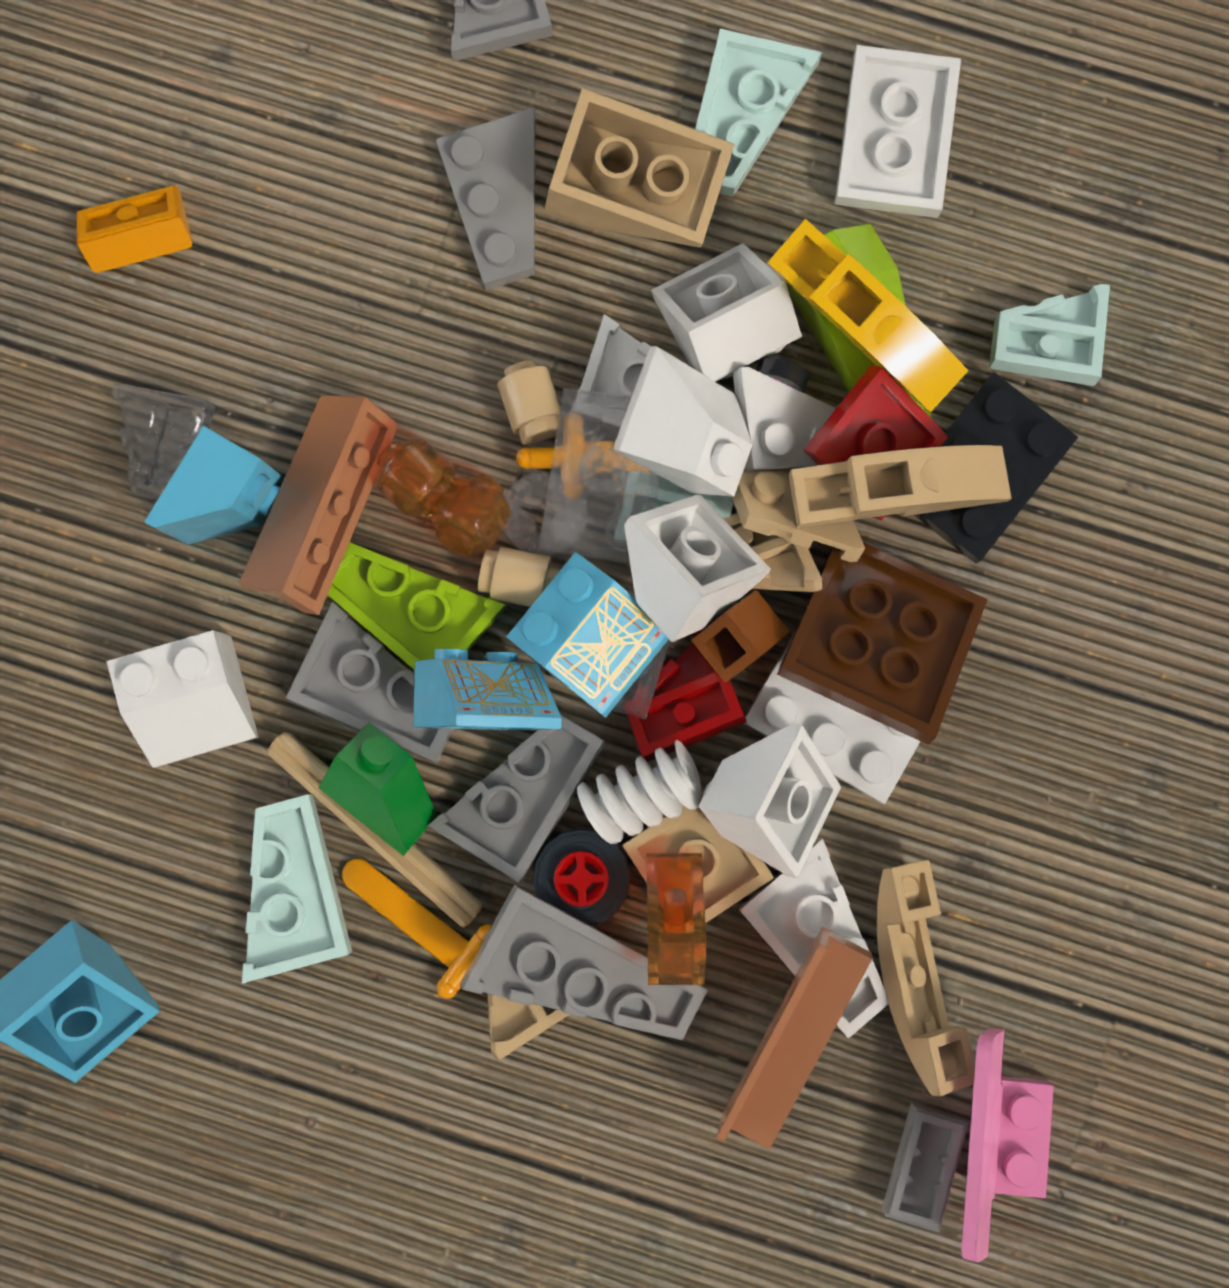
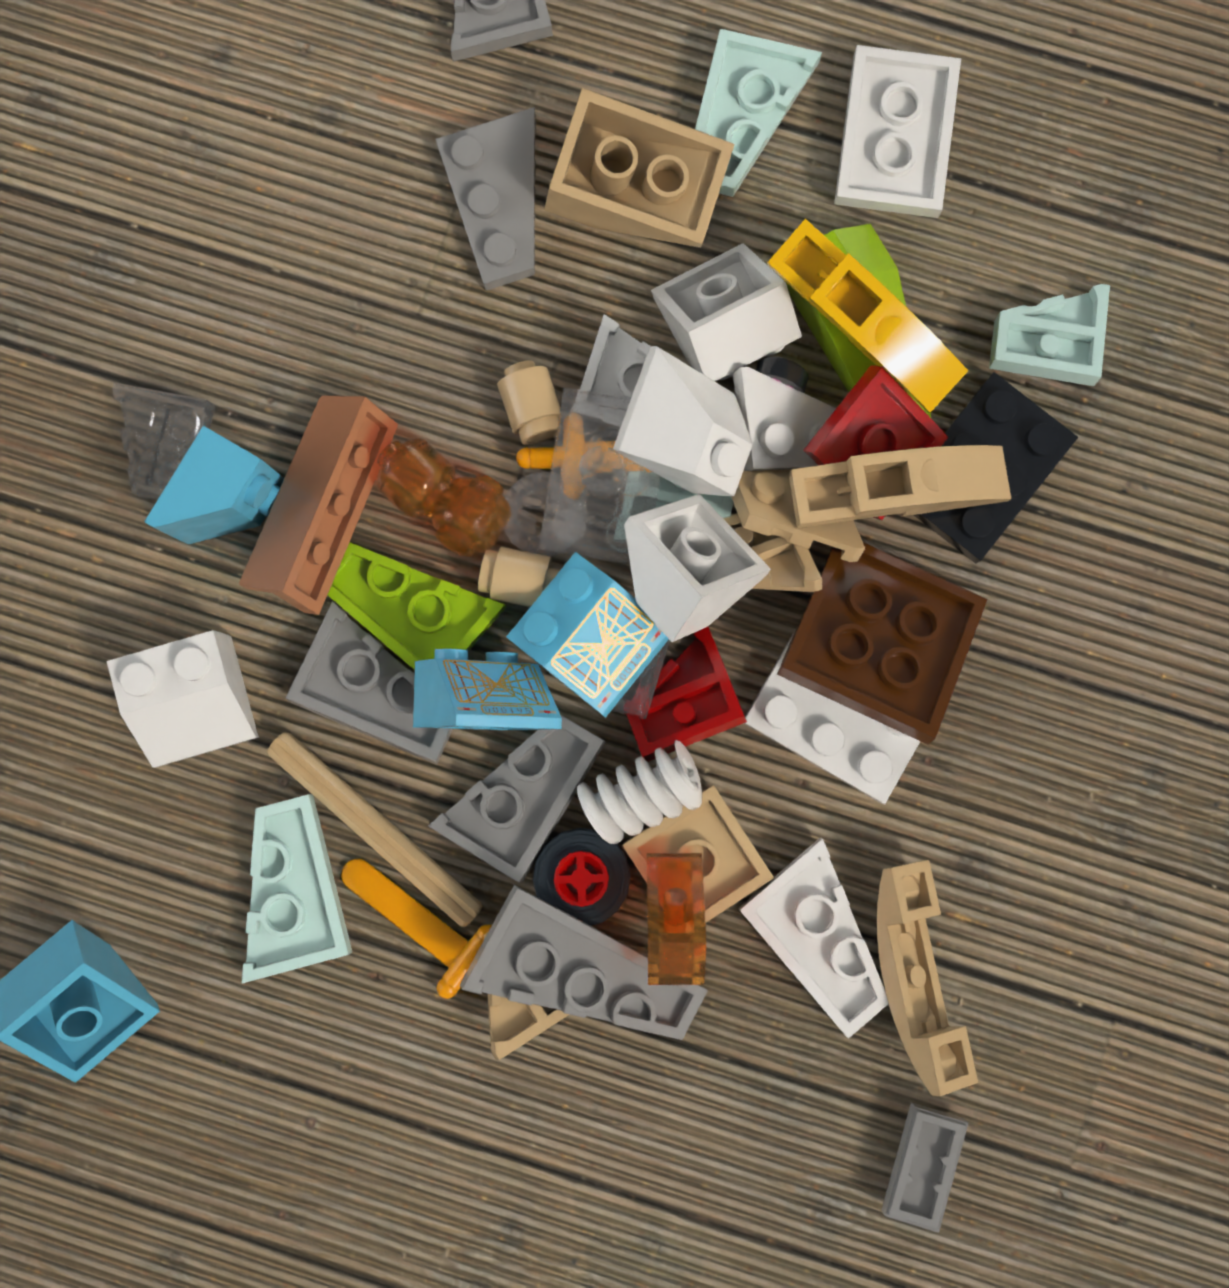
(133, 229): light orange slope -> none
(380, 788): green slope -> none
(740, 636): dark orange brick -> none
(773, 798): white slope -> none
(795, 1039): nougat panel -> none
(1006, 1141): bright pink plate -> none

